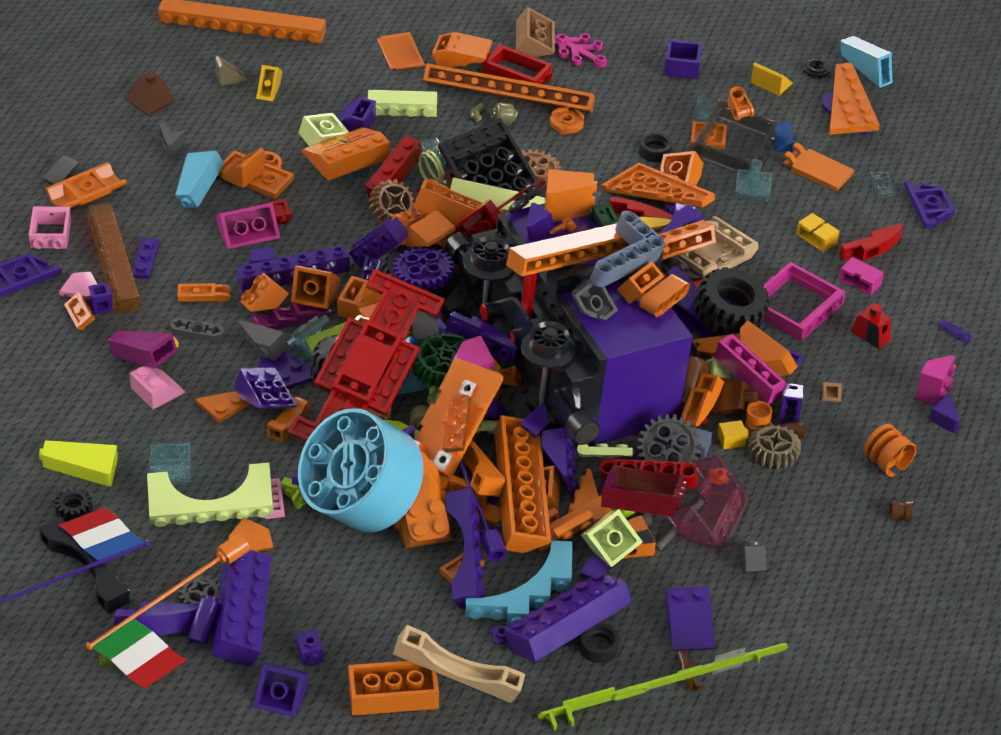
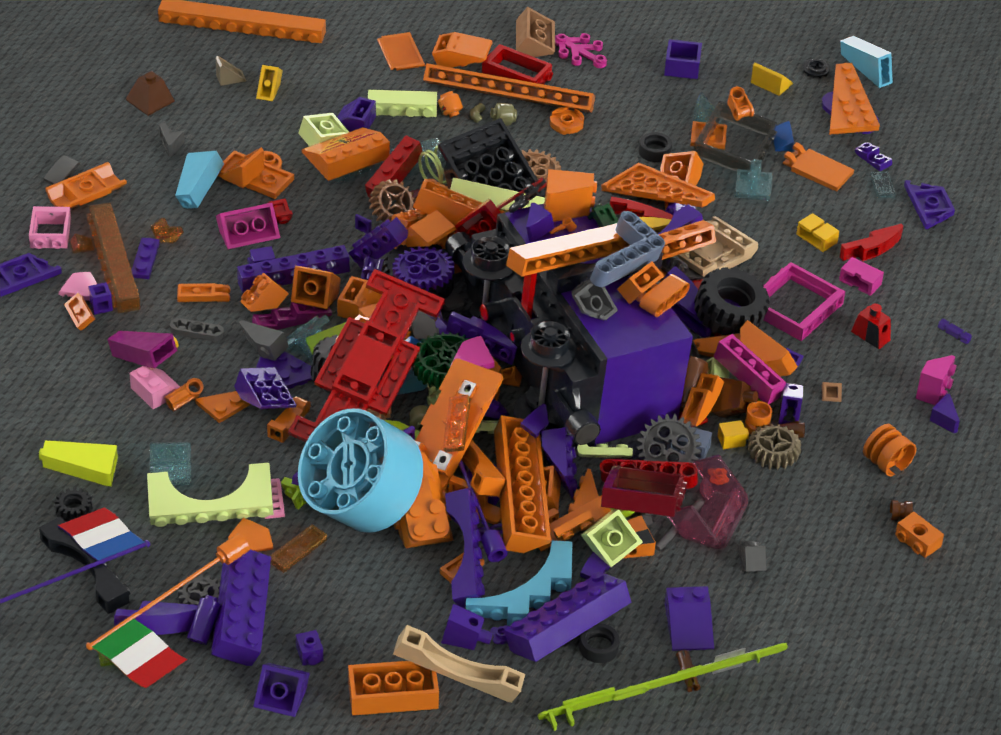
(81, 243): none -> clear orange slope
(166, 233): none -> clear orange bracket
(183, 395): none -> orange piece
(298, 548): none -> clear orange plate
(363, 224): none -> dark purple slope
(450, 104): none -> orange head
(465, 629): none -> dark purple torso
(871, 155): none -> dark purple slope
(919, 534): none -> orange brick

